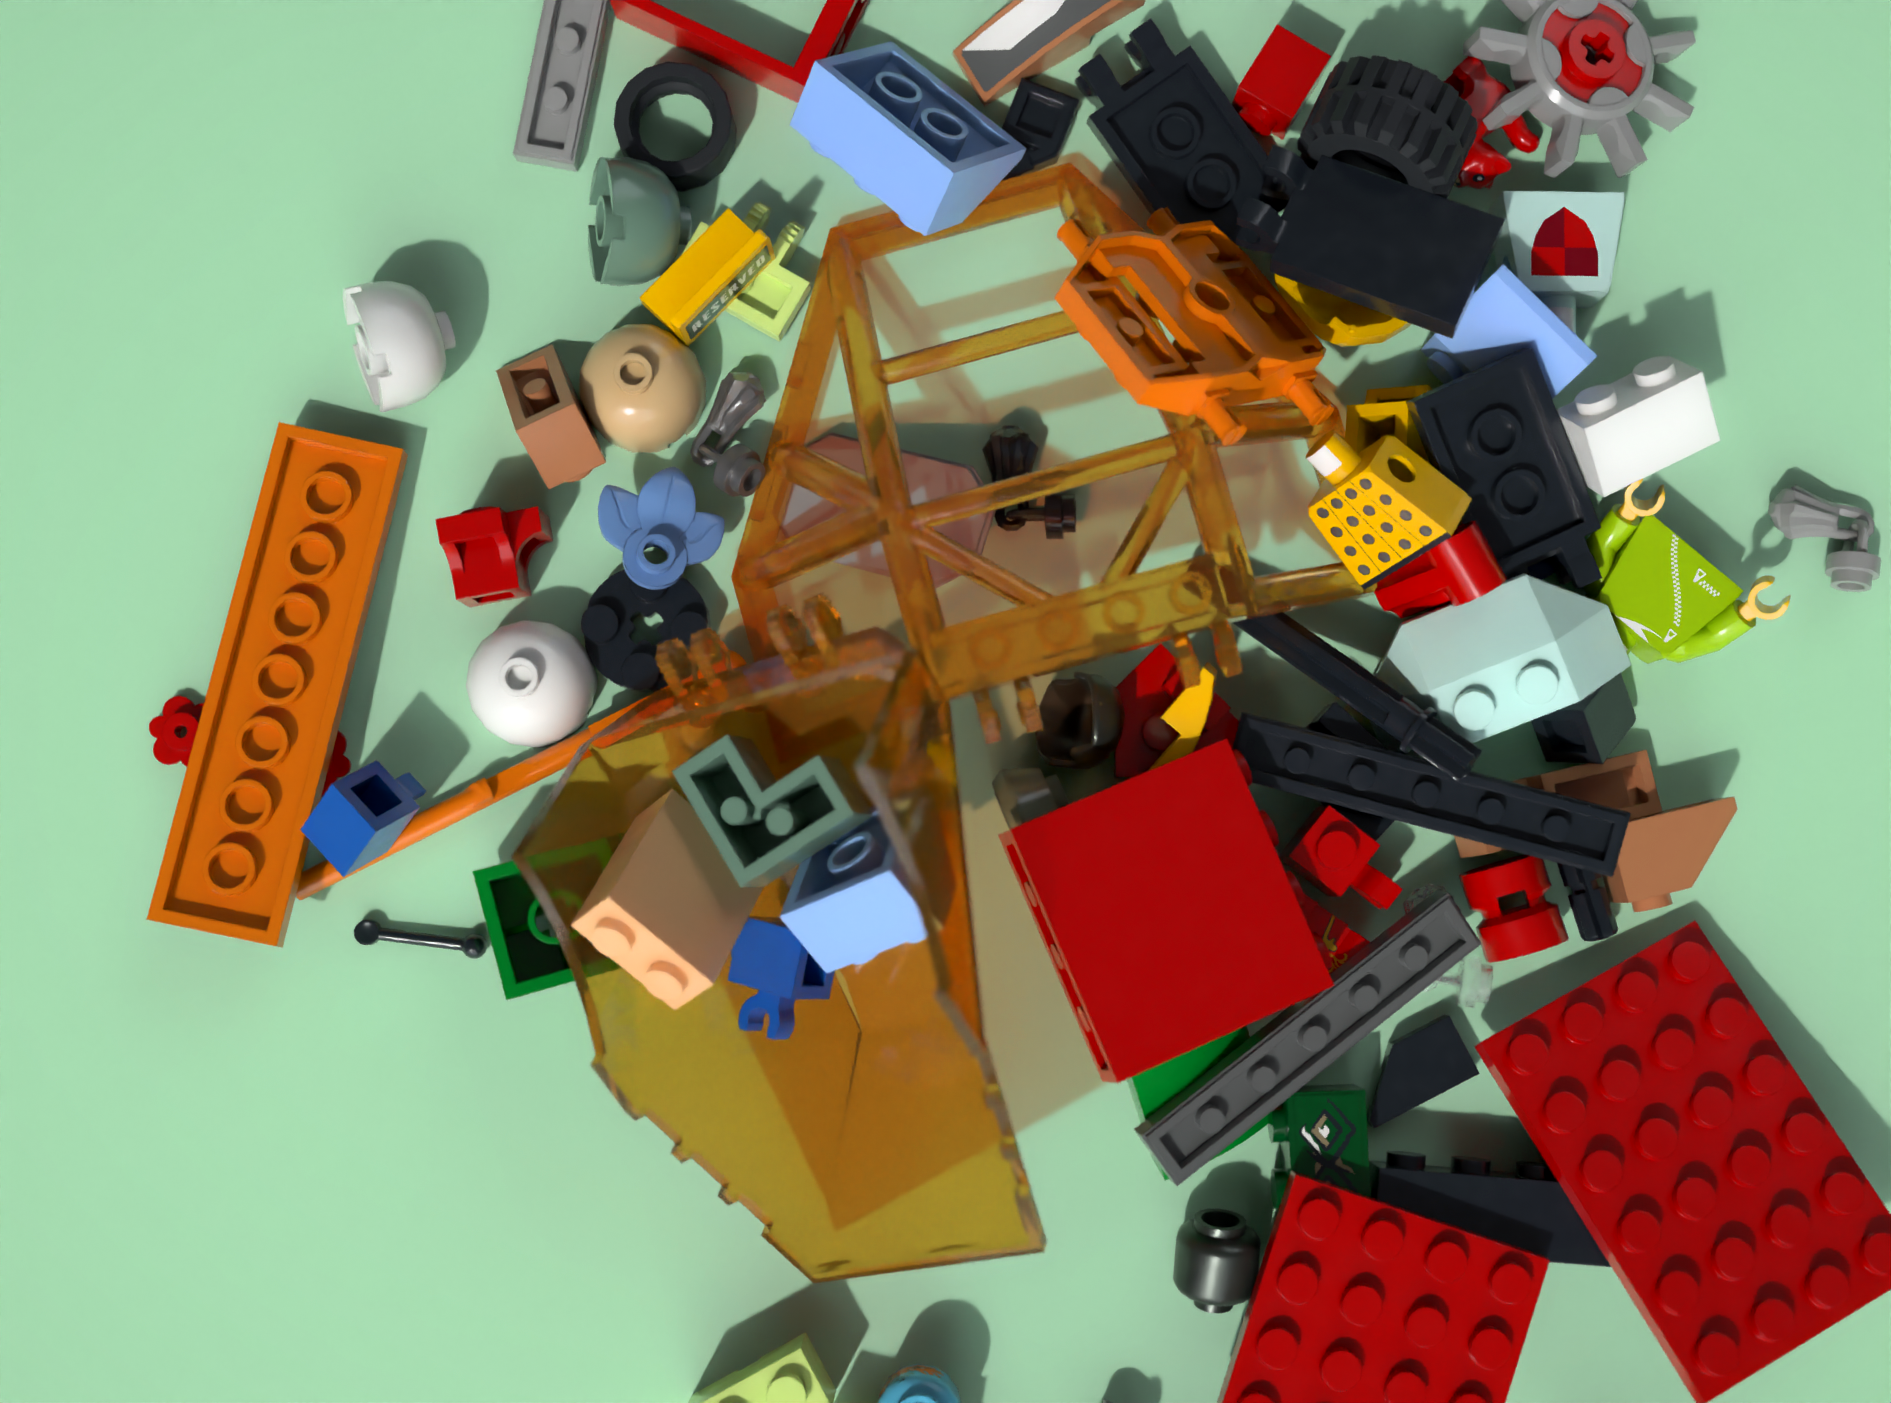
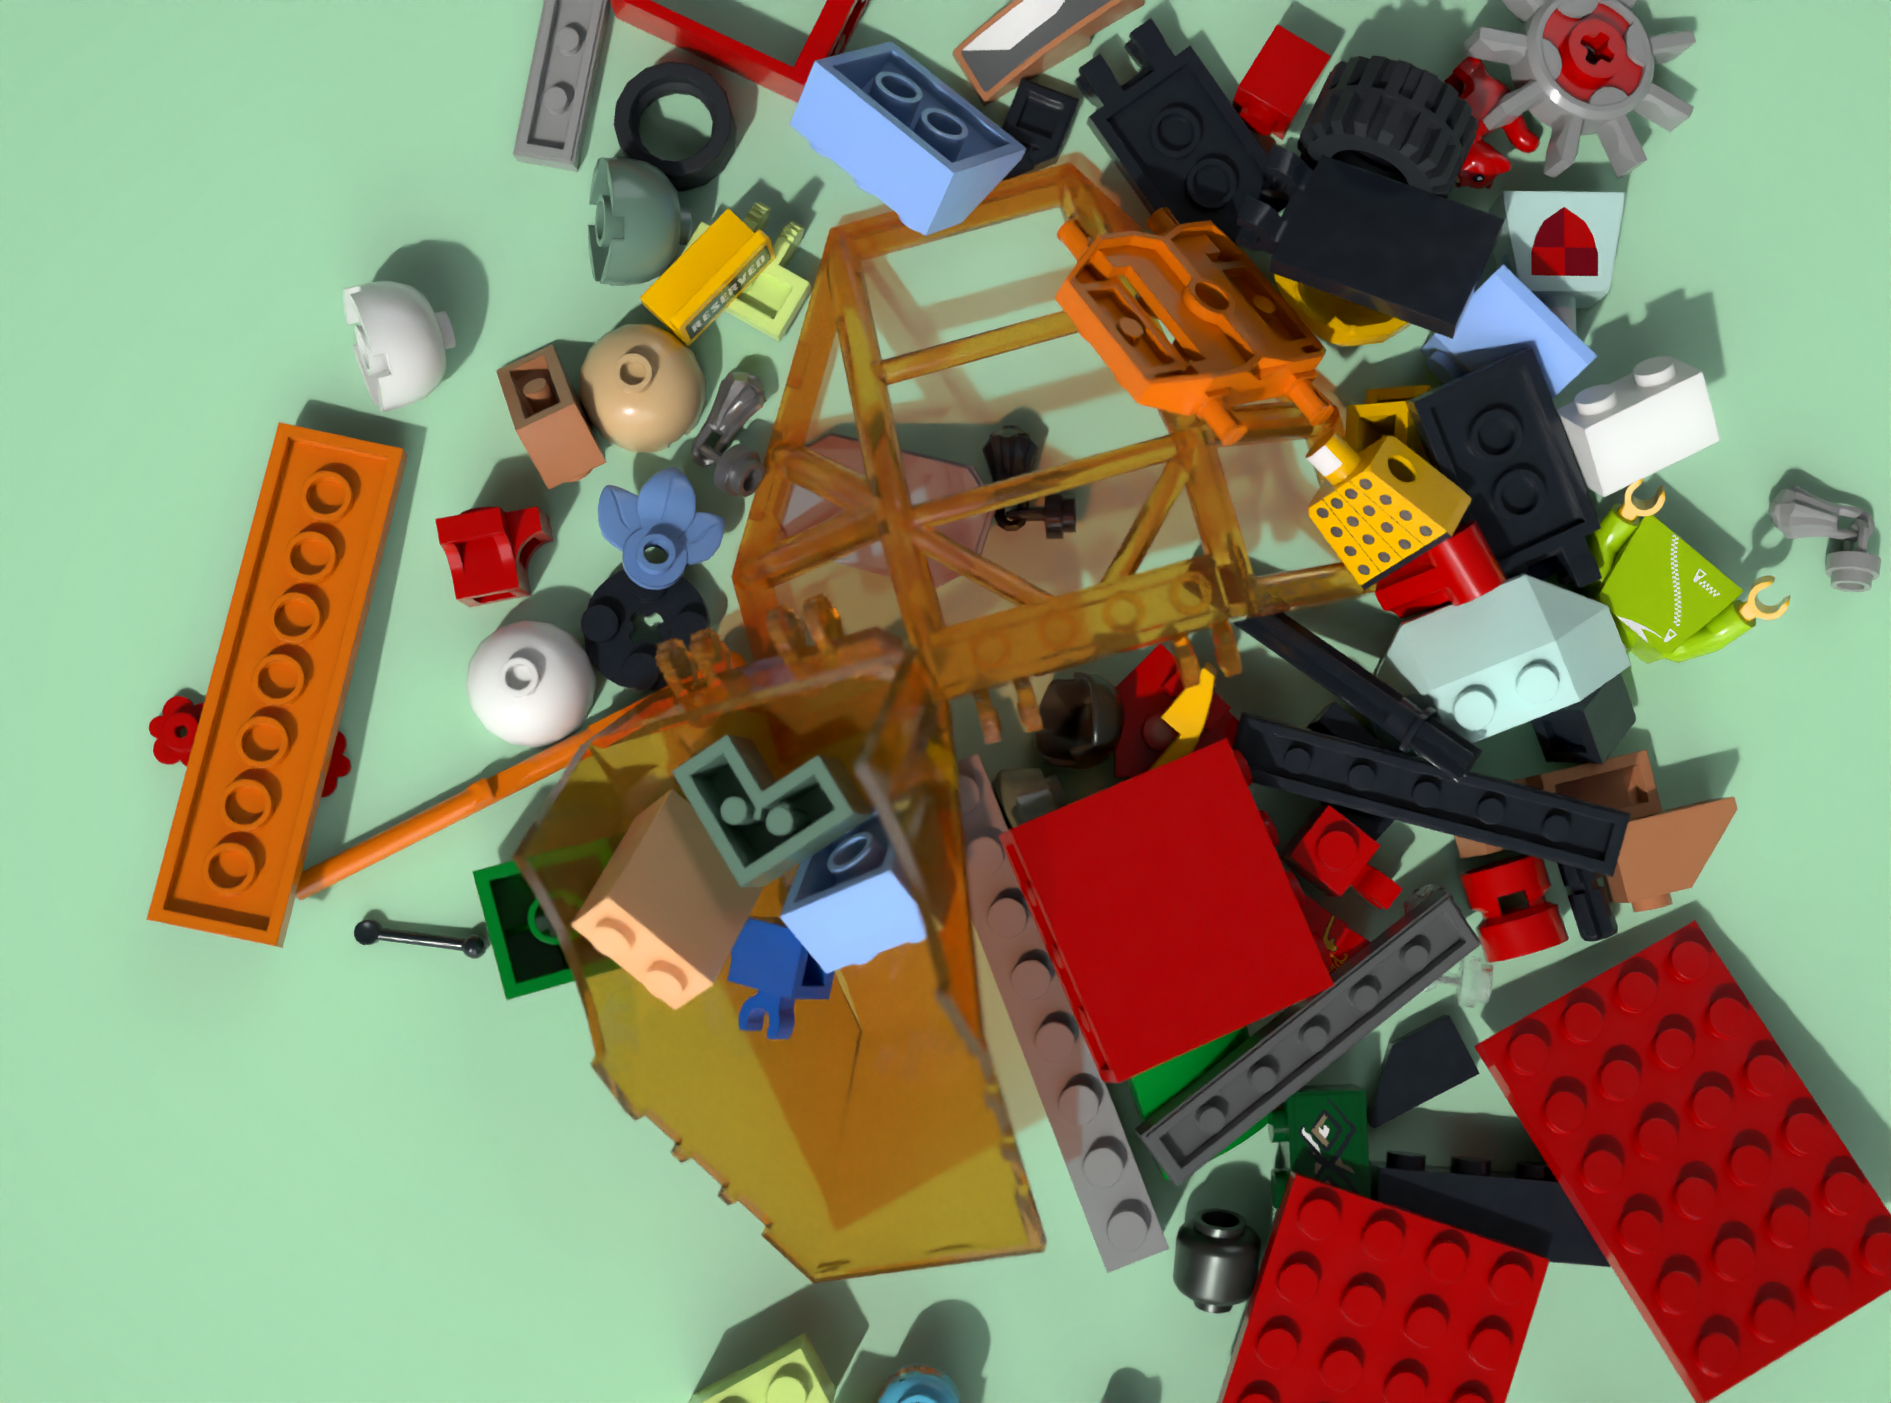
(362, 816): blue brick -> none
(1052, 1041): none -> brick

